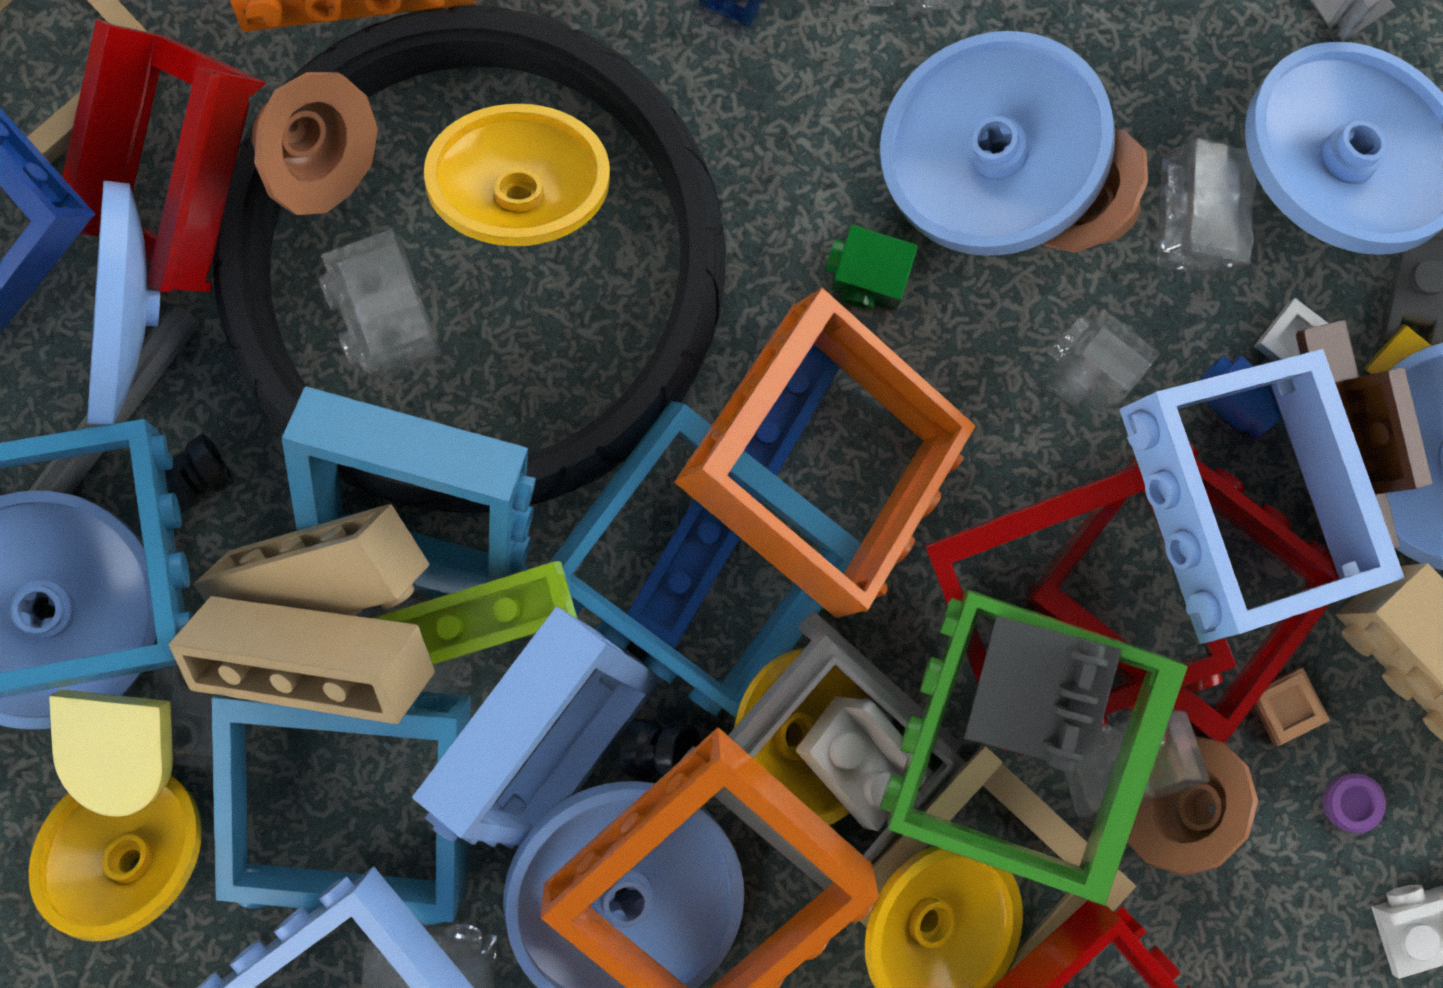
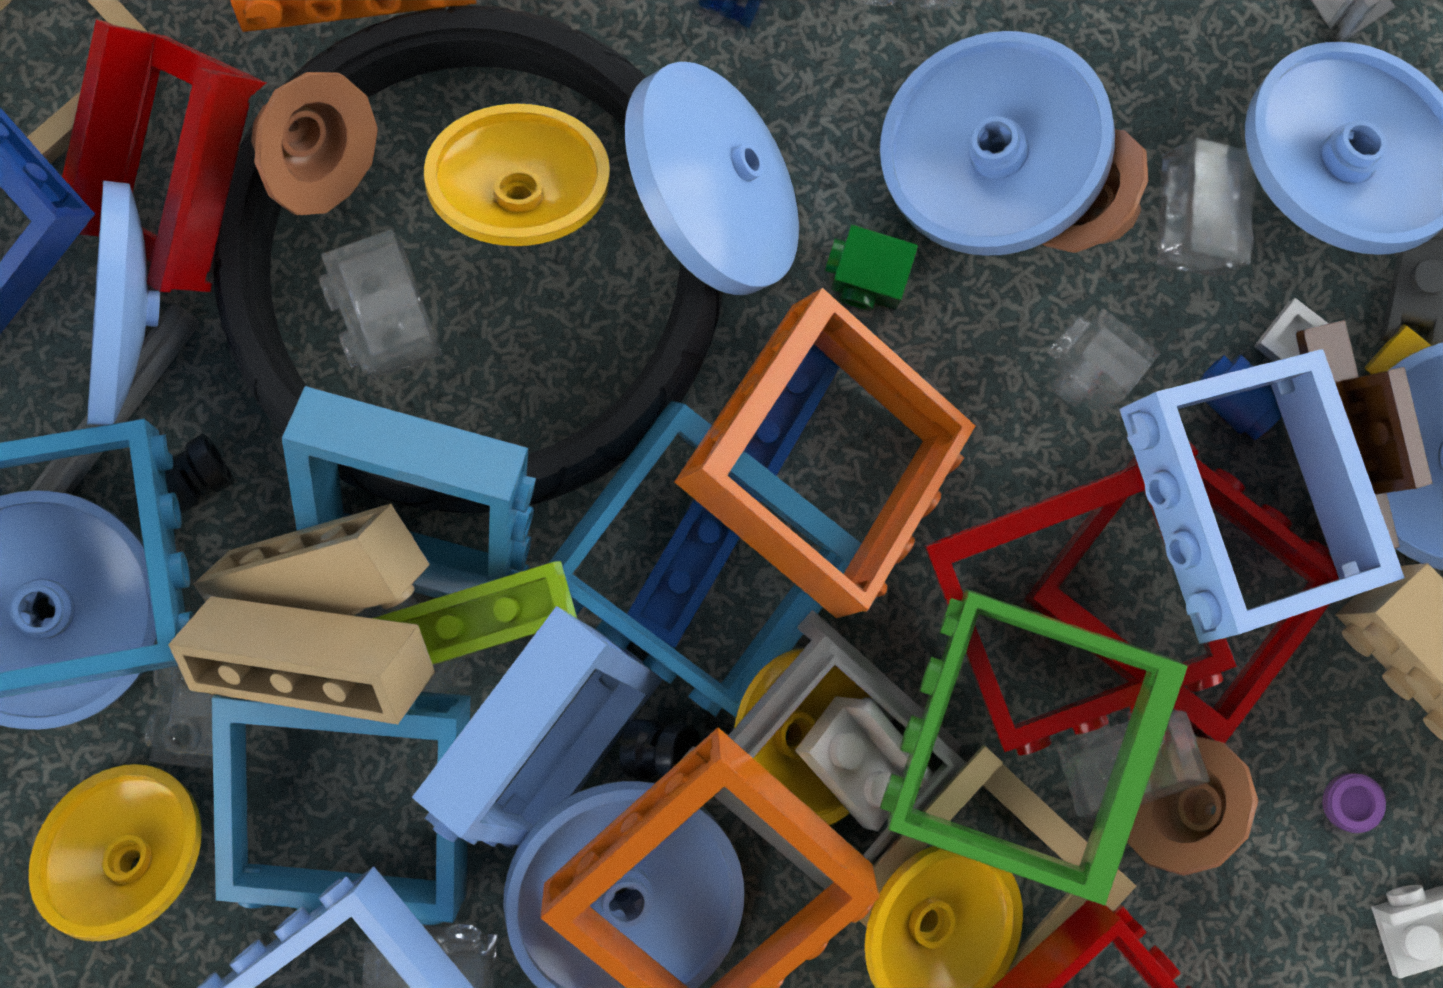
(111, 749): light yellow tile -> none
(711, 178): none -> light blue dish
(1042, 694): dark grey hinge -> none
(1290, 707): light nougat tile -> none

